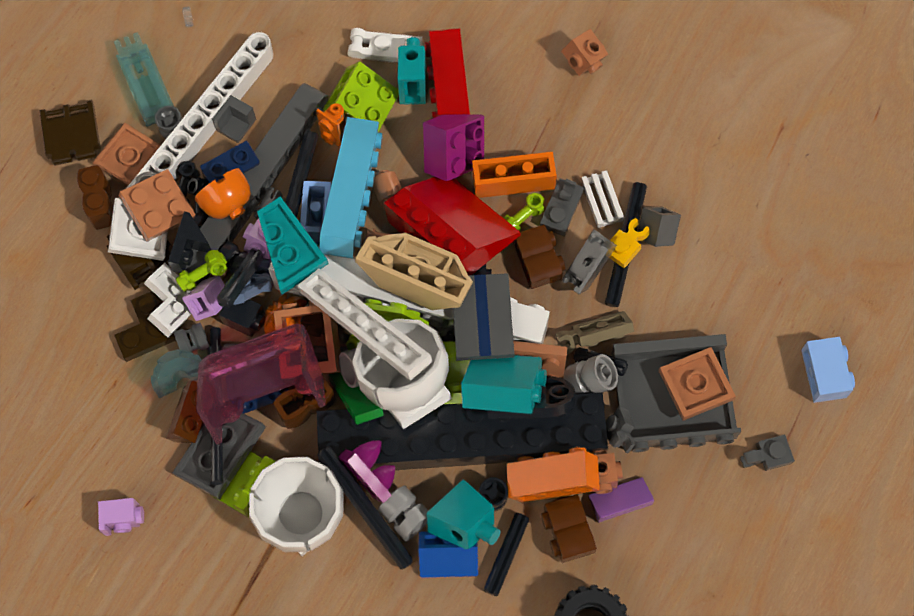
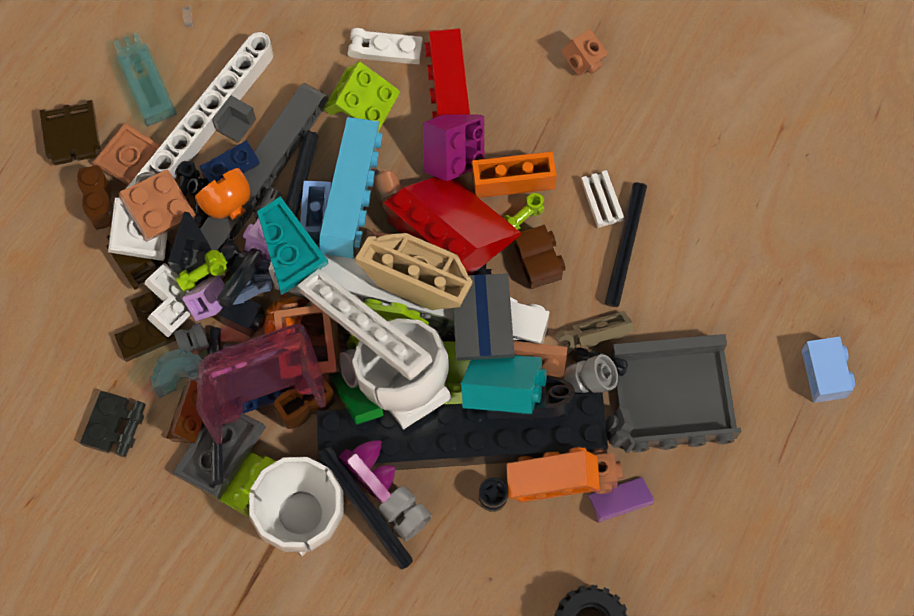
(106, 420): none -> pearl dark grey plate
(119, 515): lavender brick -> none
(167, 117): dark grey wheel -> none
(332, 124): orange hinge -> none
(412, 72): teal torso -> none
(444, 558): blue panel -> none
(463, 517): teal torso -> none
(506, 554): black axle -> none
(562, 206): dark grey plate -> none
(569, 529): reddish brown brick -> none
(589, 262): dark grey hinge -> none
(628, 244): yellow plate -> none
(662, 225): dark grey panel -> none
(697, 383): nougat plate -> none
(771, 452): dark grey plate -> none

